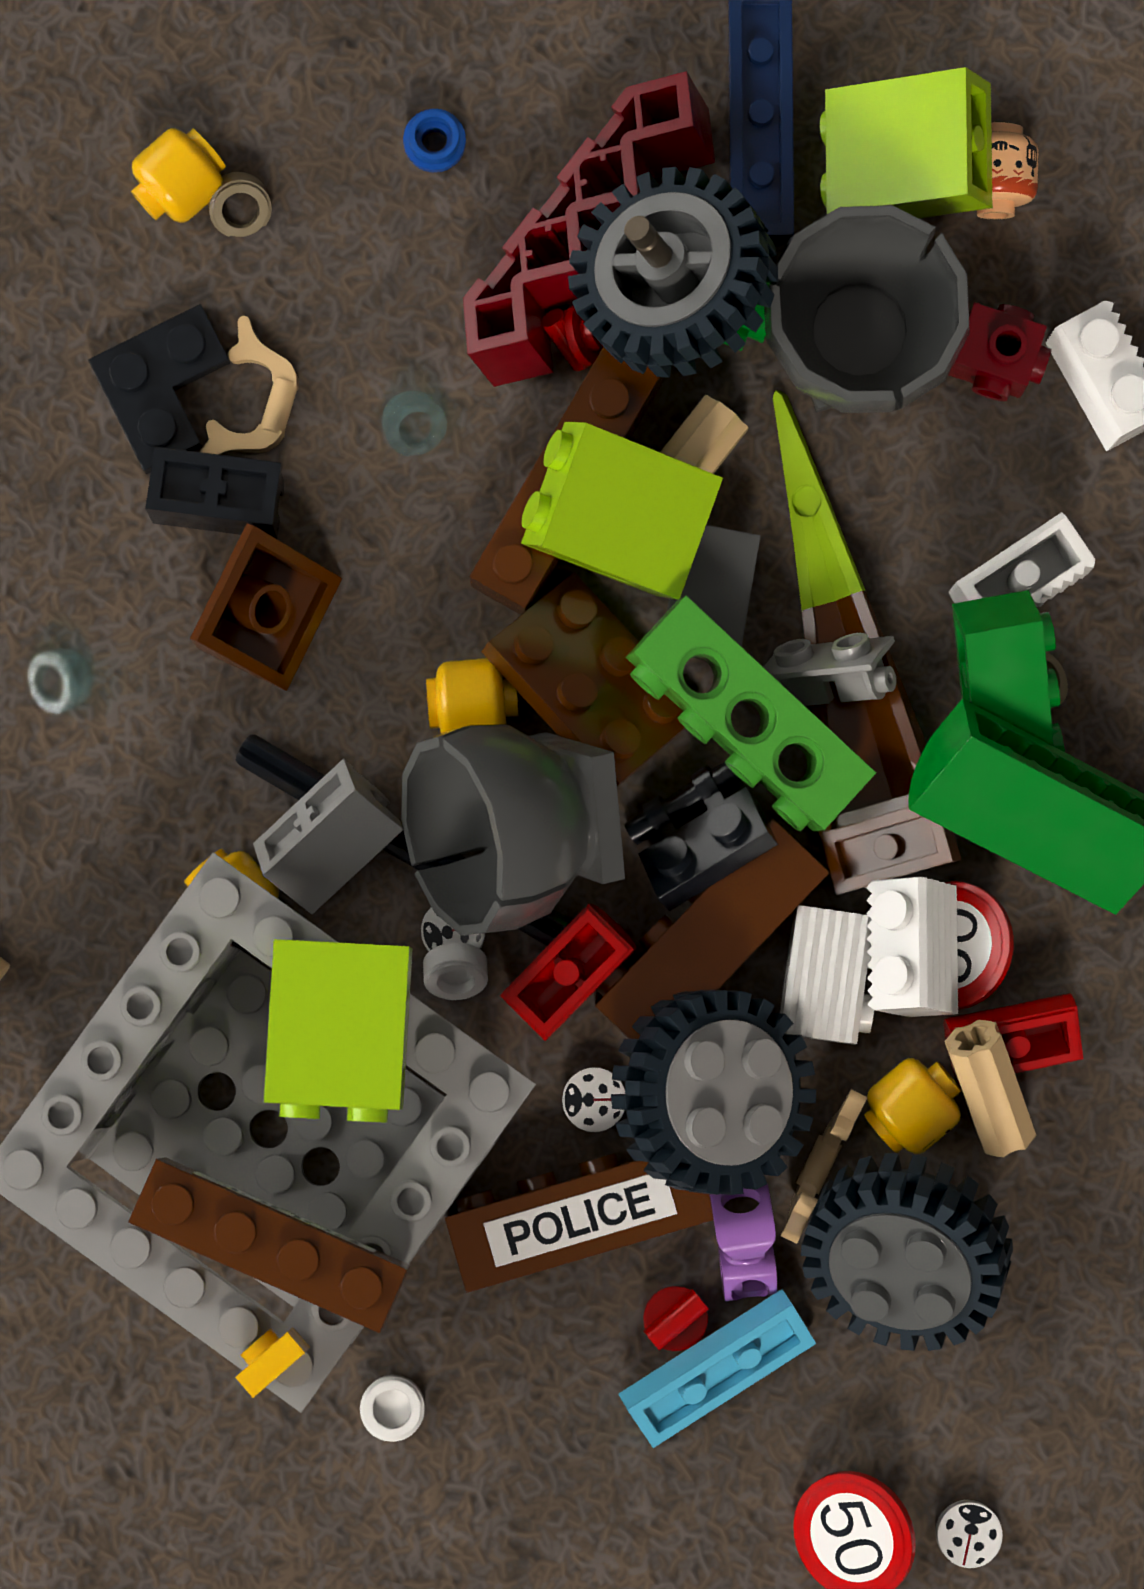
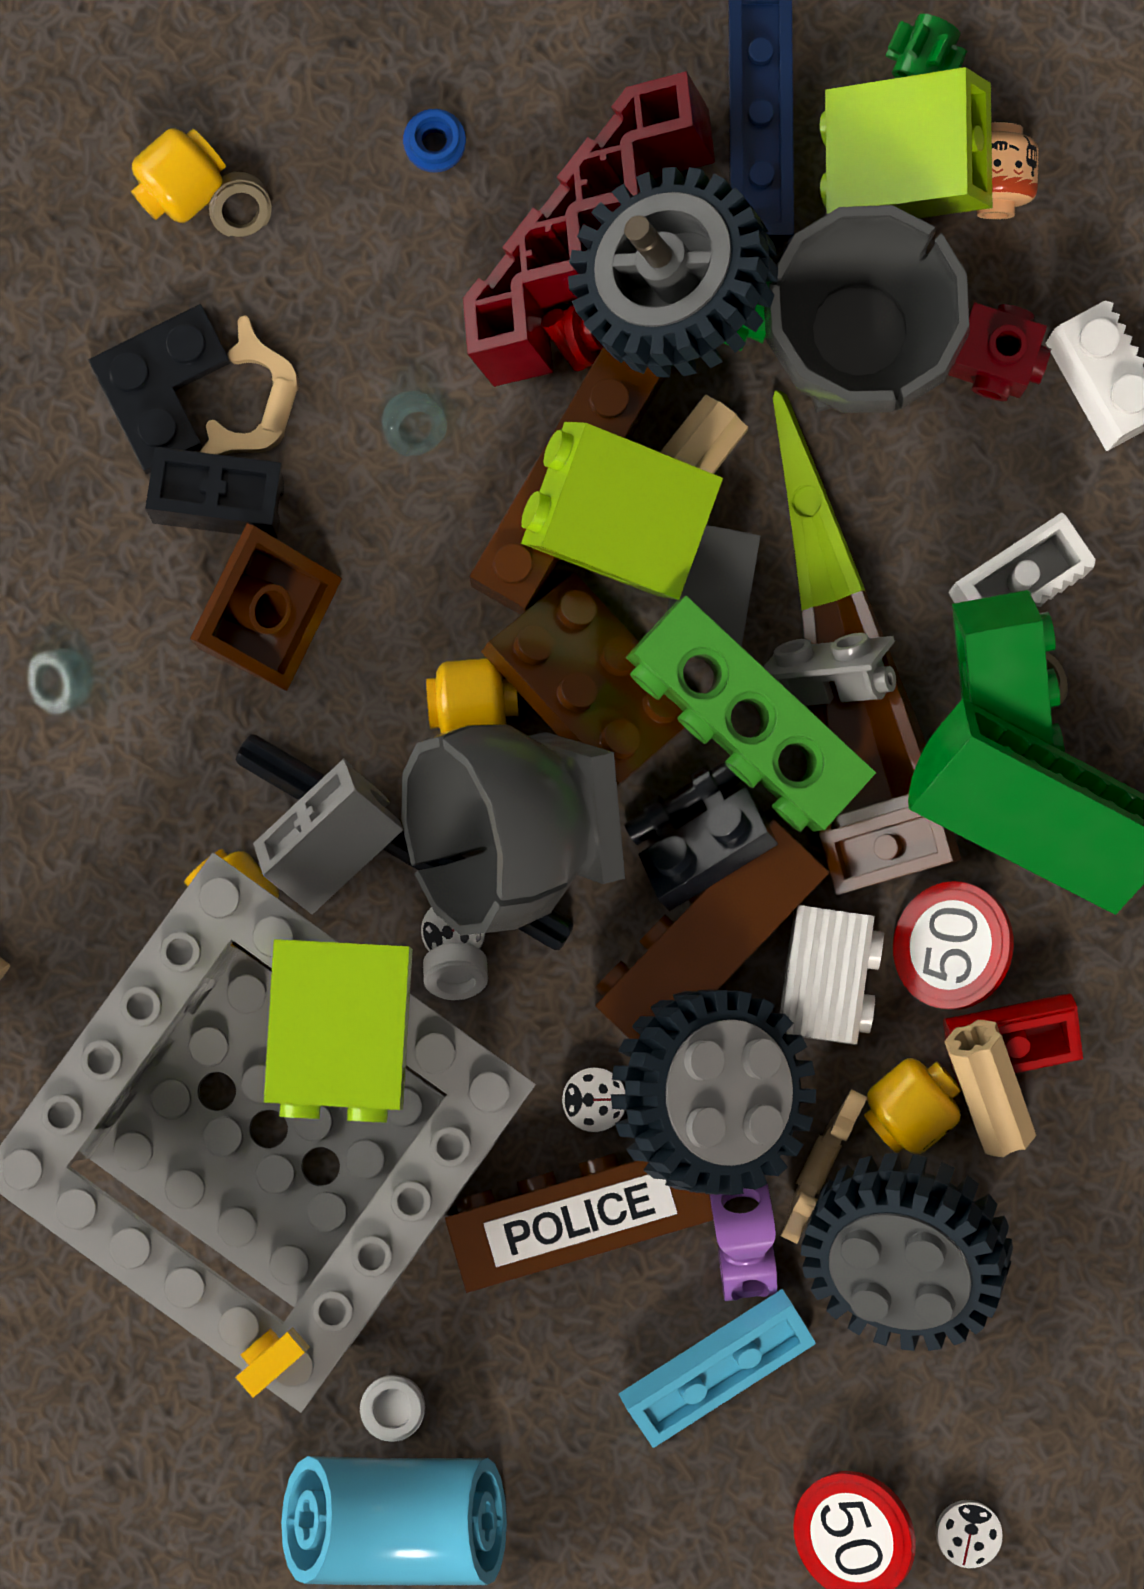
(269, 1243): reddish brown brick -> none
(394, 1521): none -> medium azure brick
(569, 970): red brick -> none
(675, 1318): red plate -> none
(913, 947): white brick -> none
(925, 47): none -> green gear

